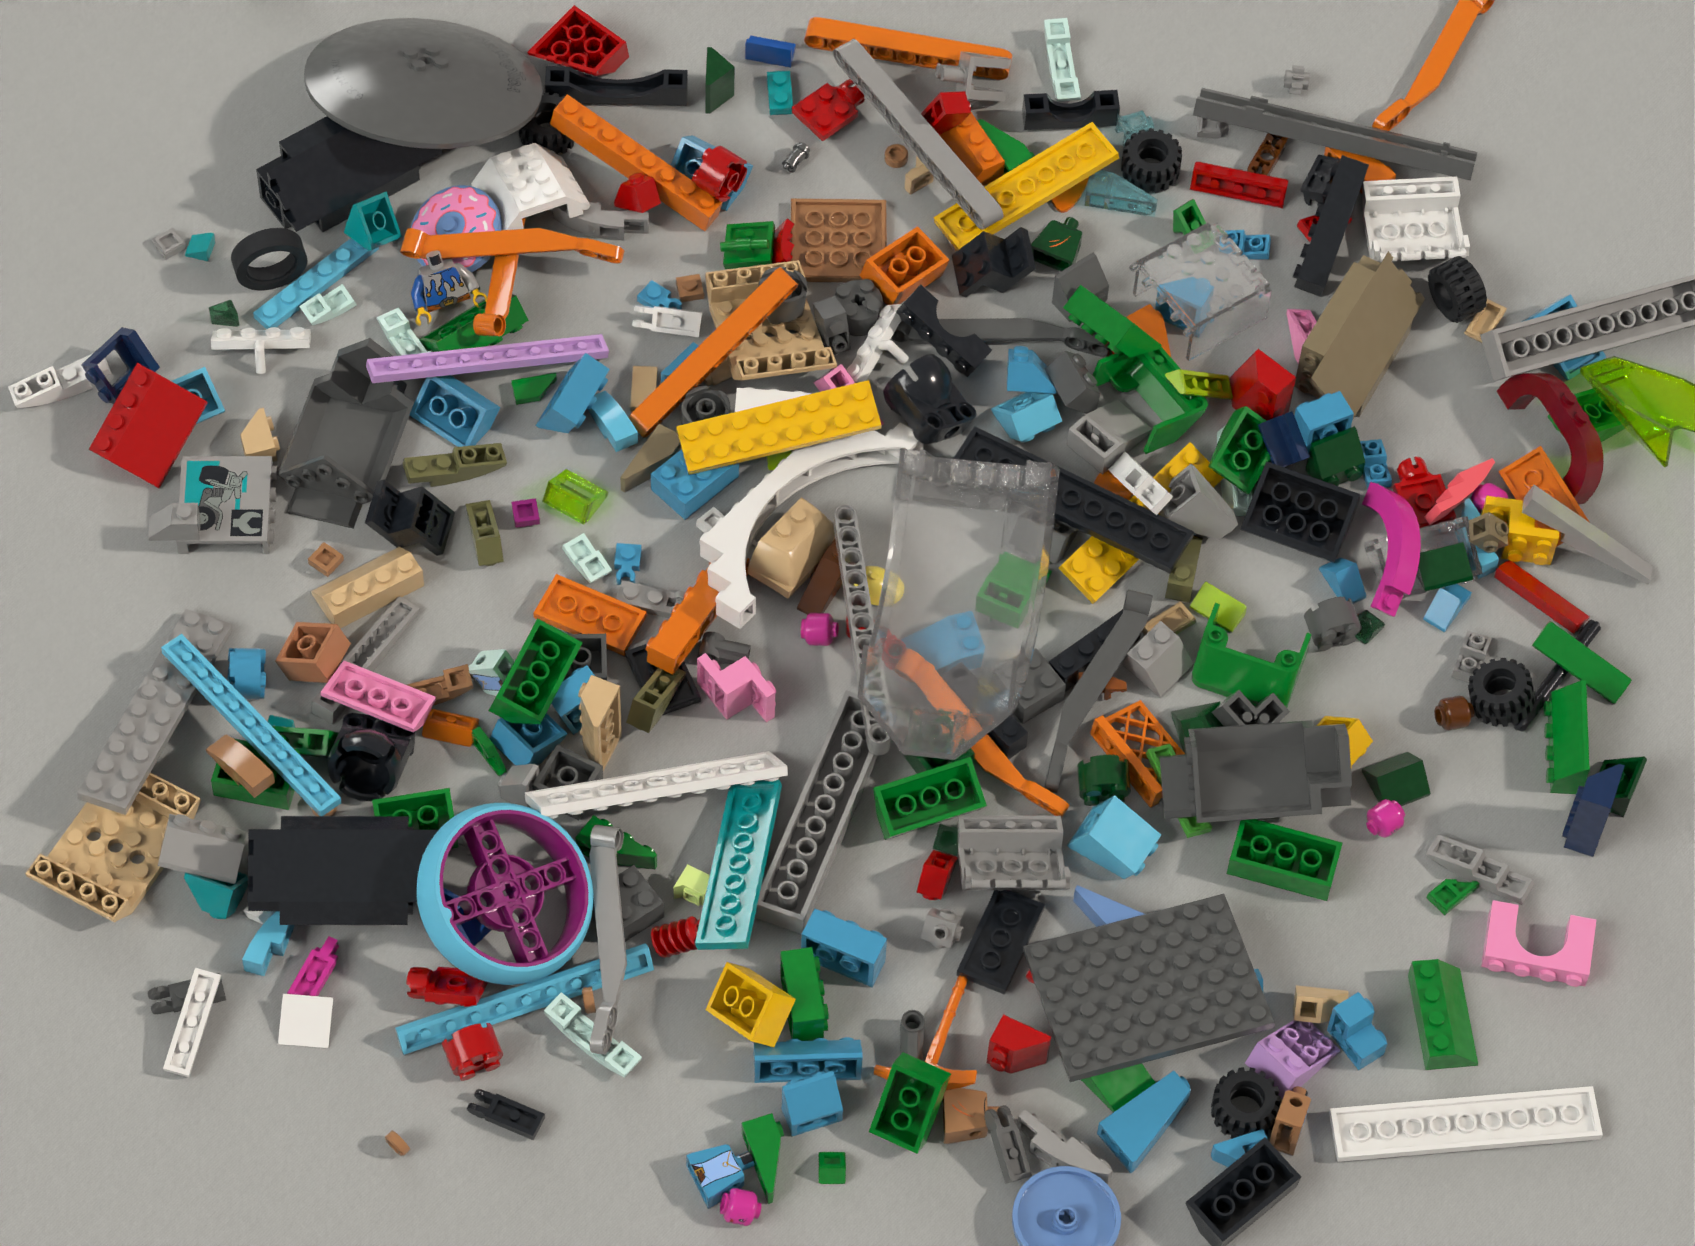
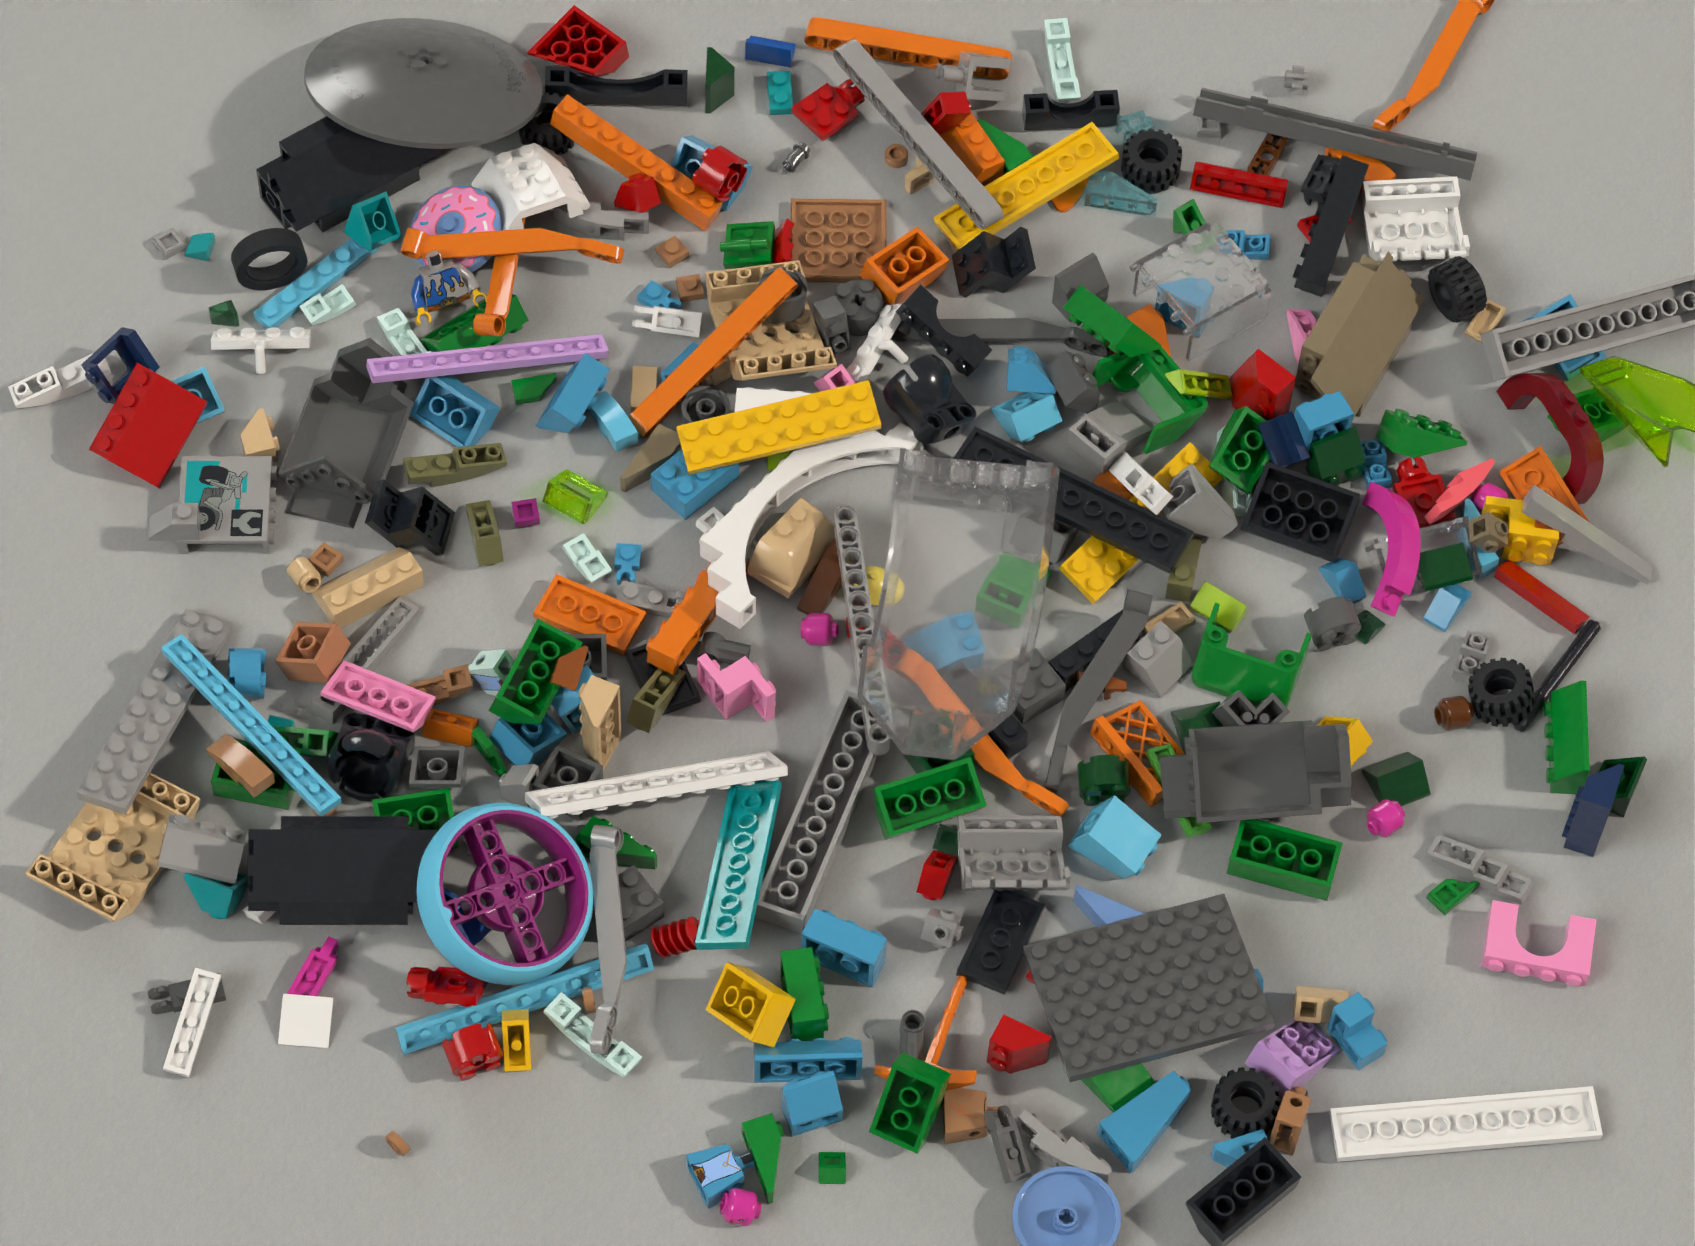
(269, 940): medium azure slope -> none
(304, 574): none -> tan brick
(438, 767): none -> dark grey slope
(507, 1114): black hinge -> none
(516, 1040): none -> yellow slope
(569, 669): none -> dark orange slope
(672, 251): none -> medium nougat plate
(692, 885): yellowish green window -> none
(1058, 244): dark green torso -> none
(1417, 434): none -> green slope
(1441, 1015): green slope -> none
(1581, 662): green slope -> none

